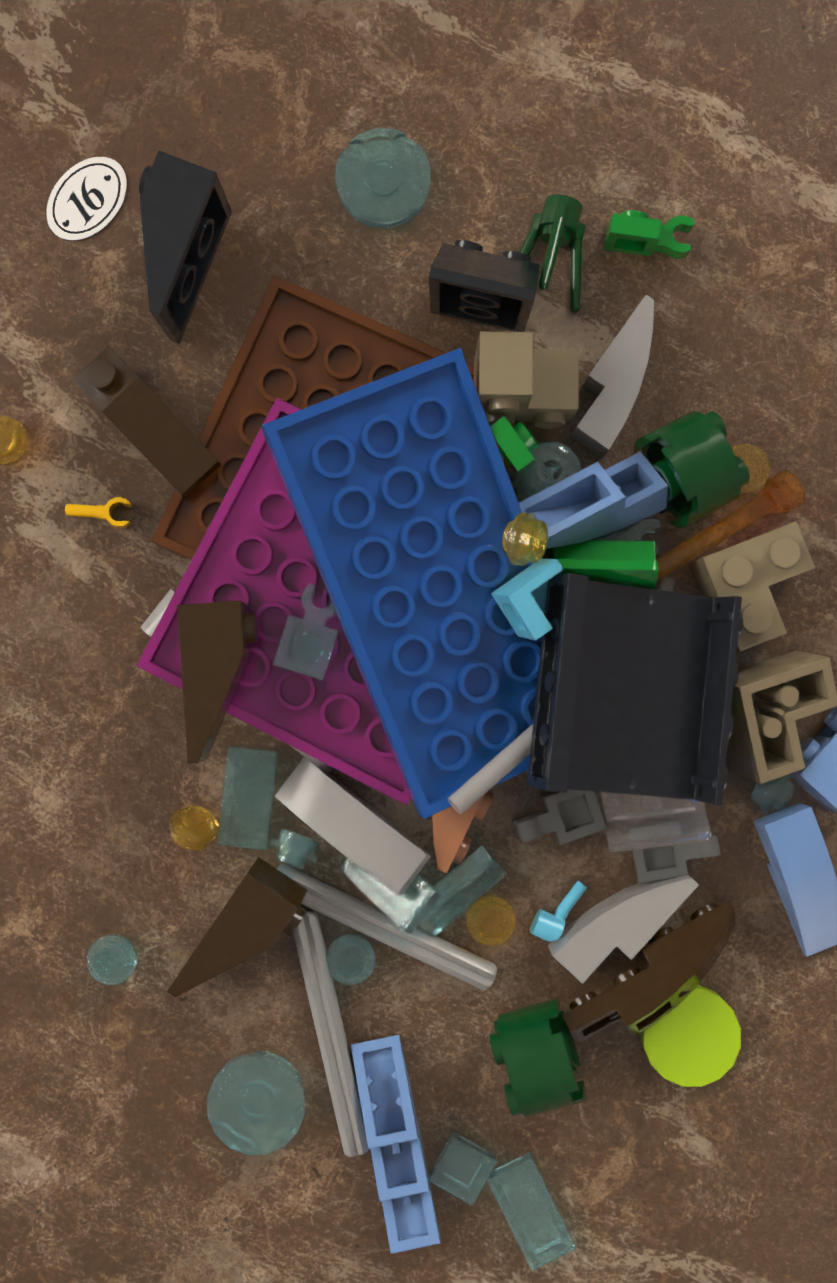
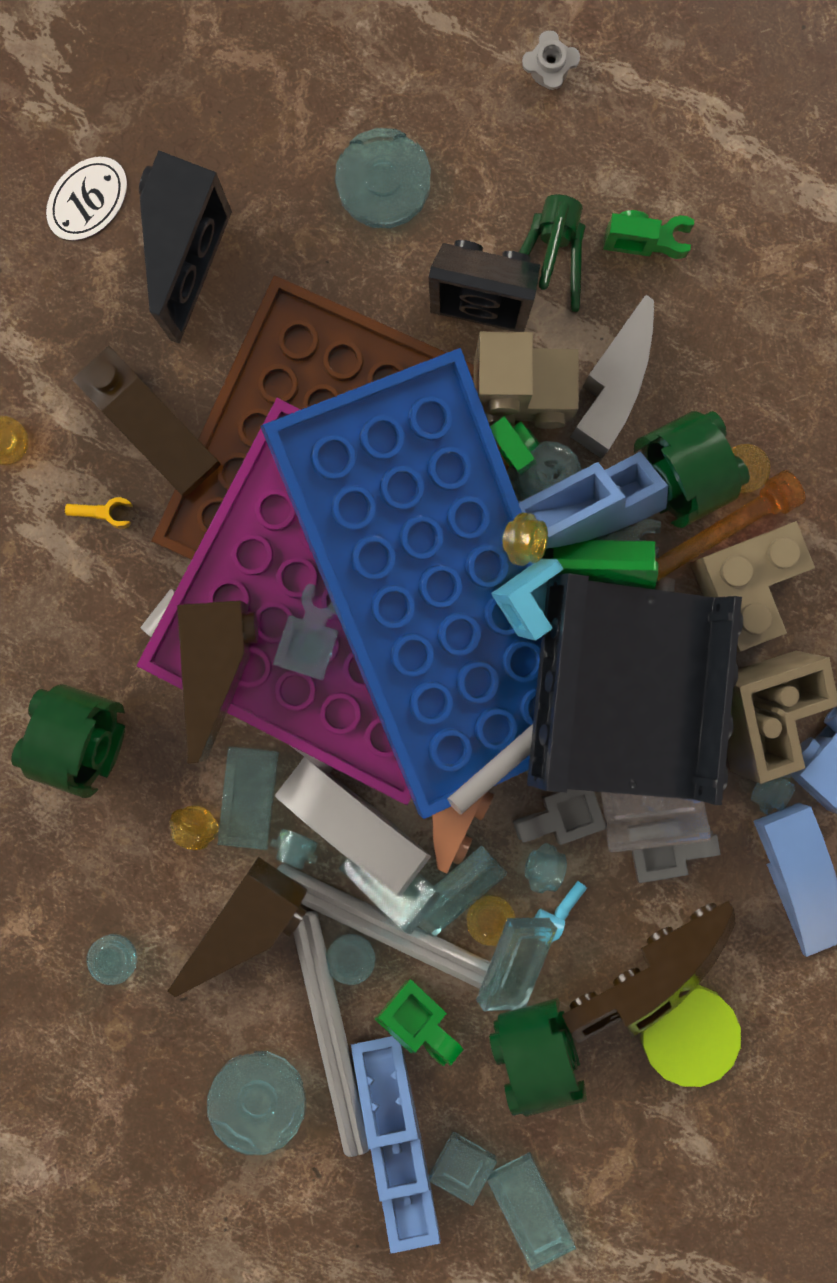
(69, 739): none -> dark green brick
(414, 1021): none -> green plate
(516, 963): none -> clear light blue tile
(545, 869): none -> clear light blue plate
(550, 74): none -> light grey plate
(621, 920): light grey slope -> none

